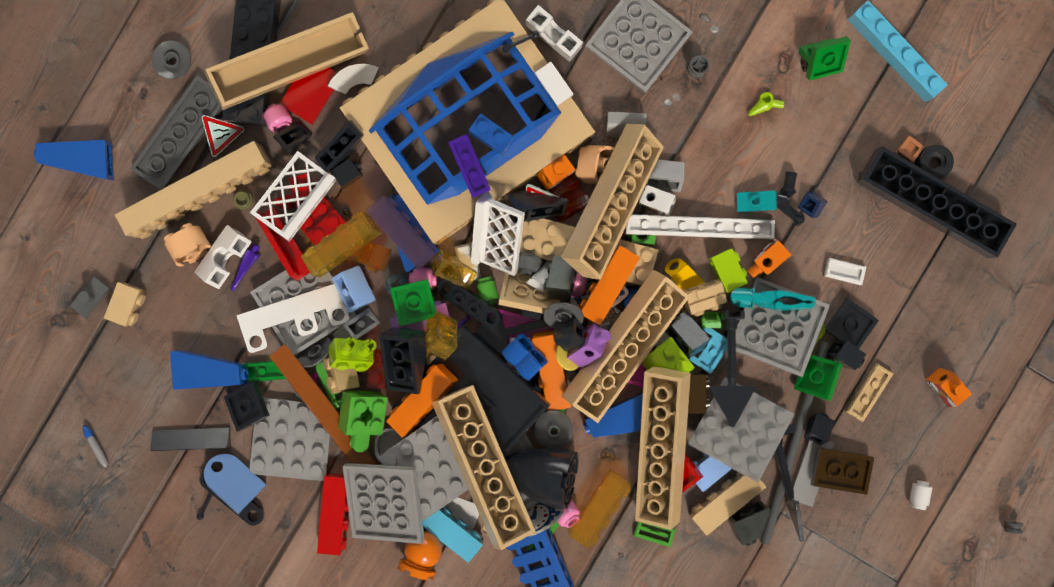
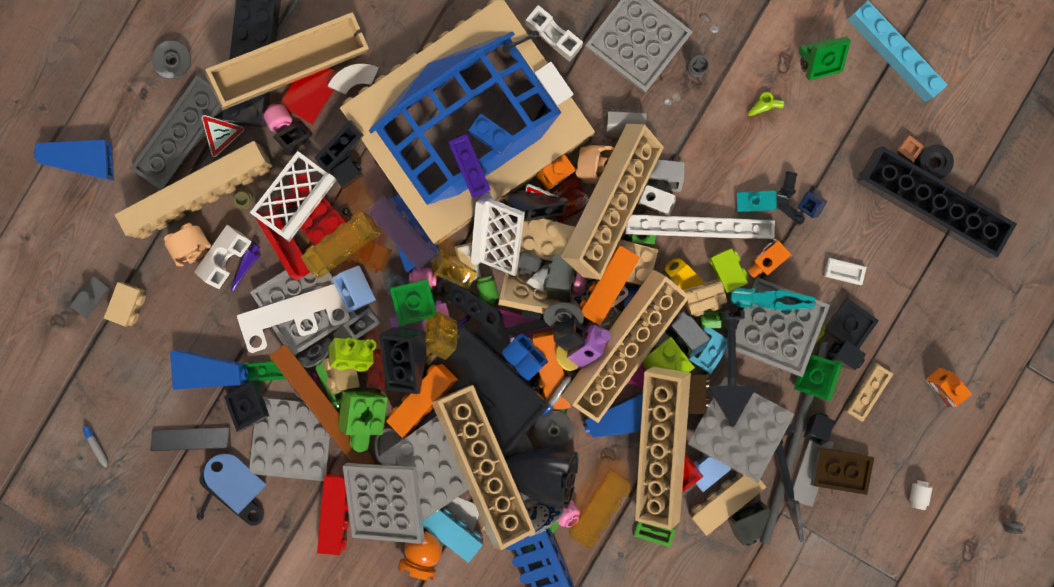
(558, 393): none -> light grey piece

